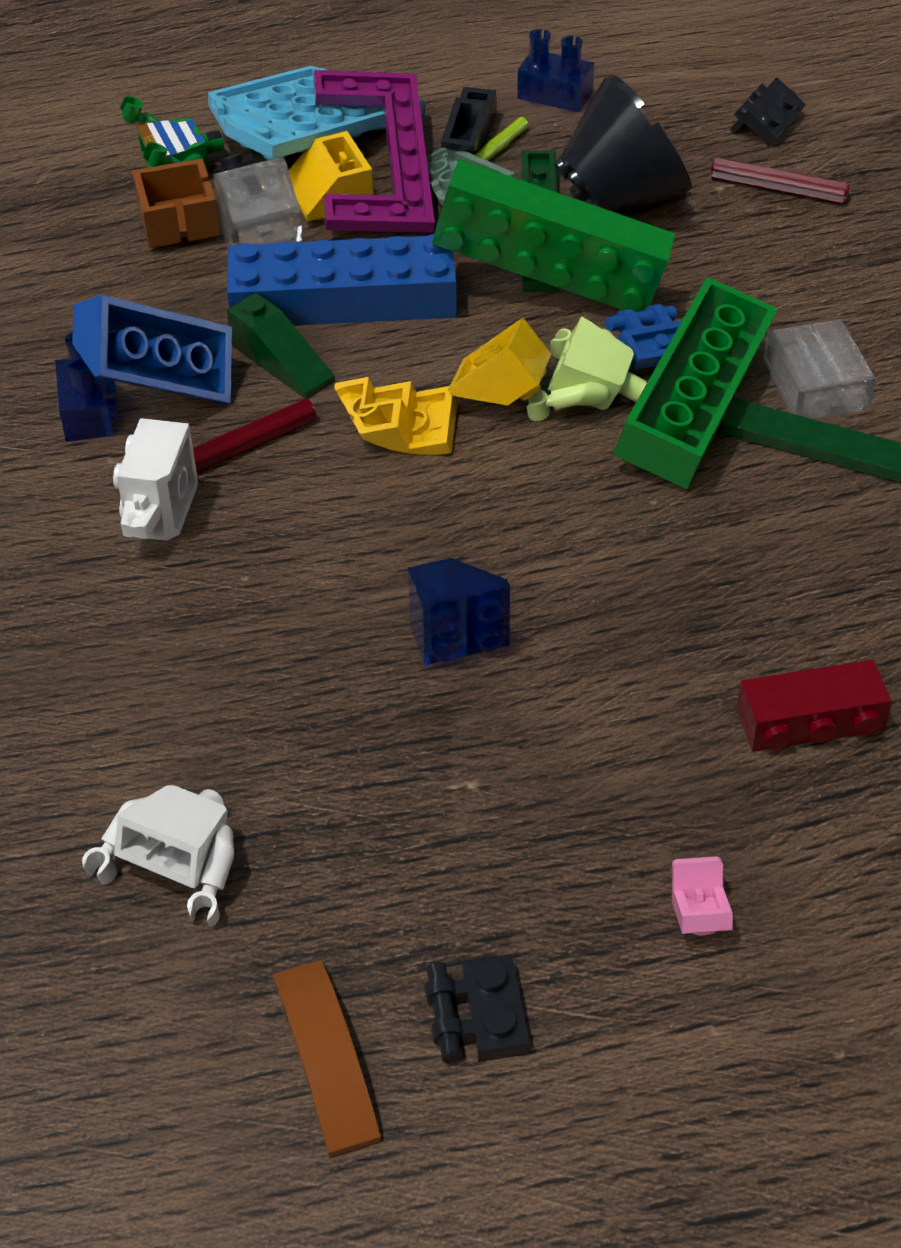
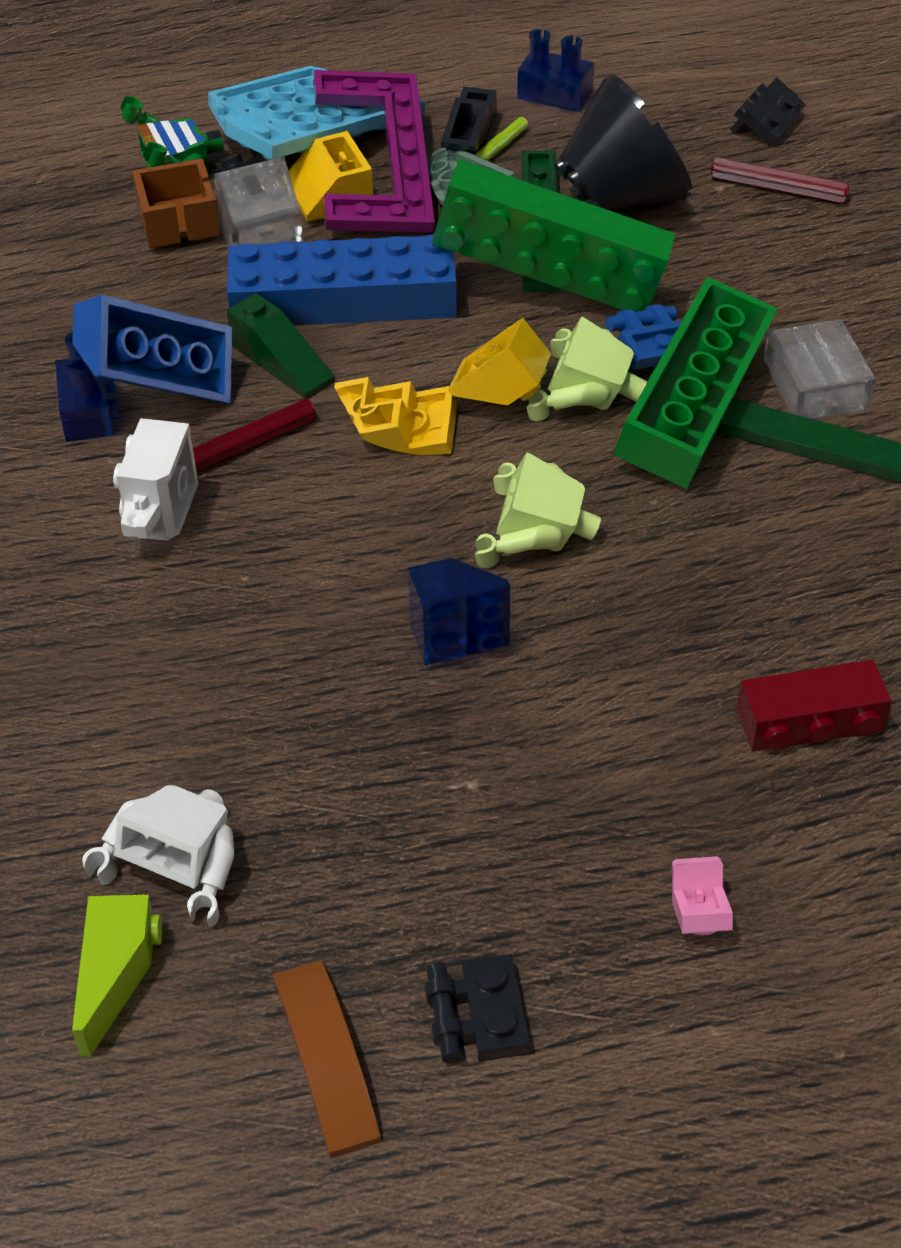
(112, 962): none -> lime slope
(538, 511): none -> yellowish green torso

